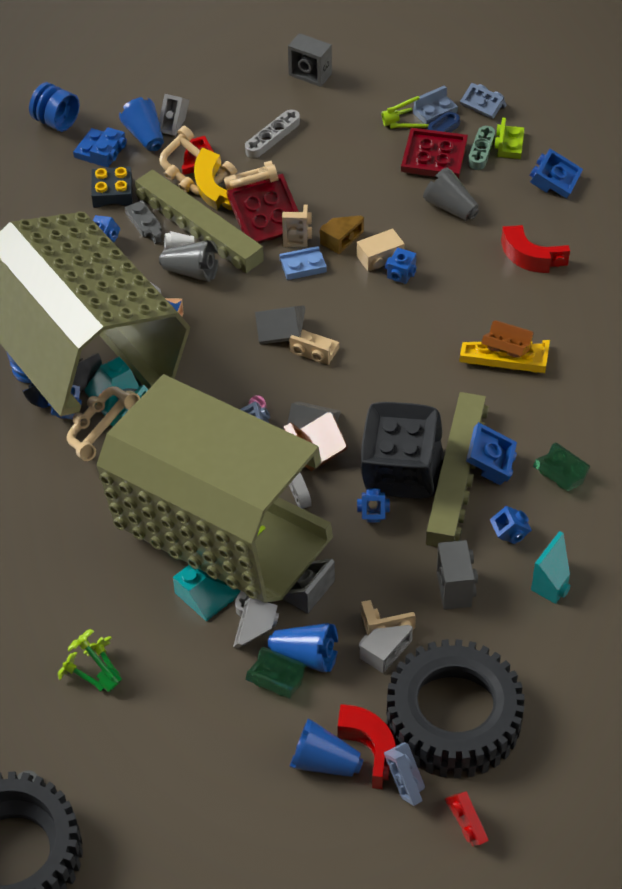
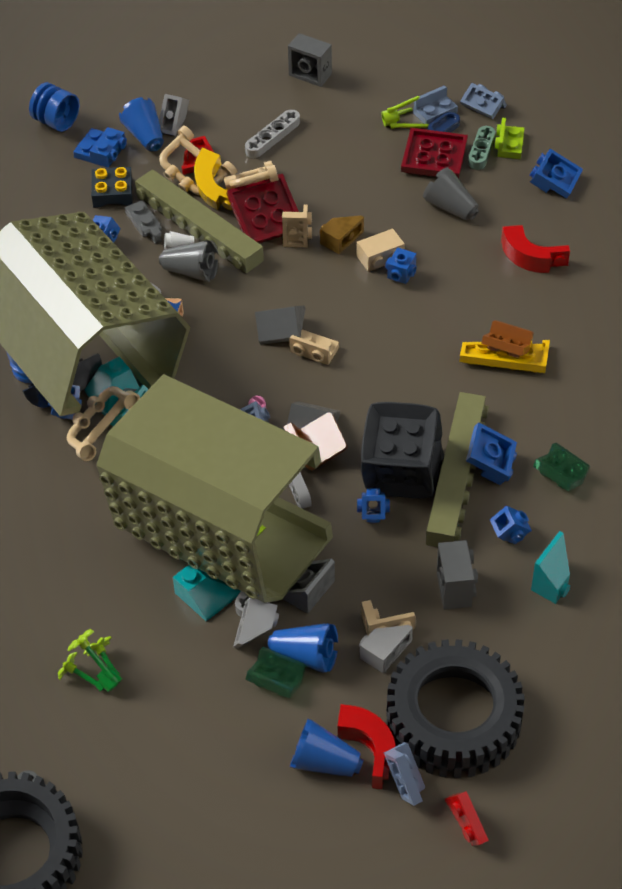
(303, 263): medium blue plate -> none

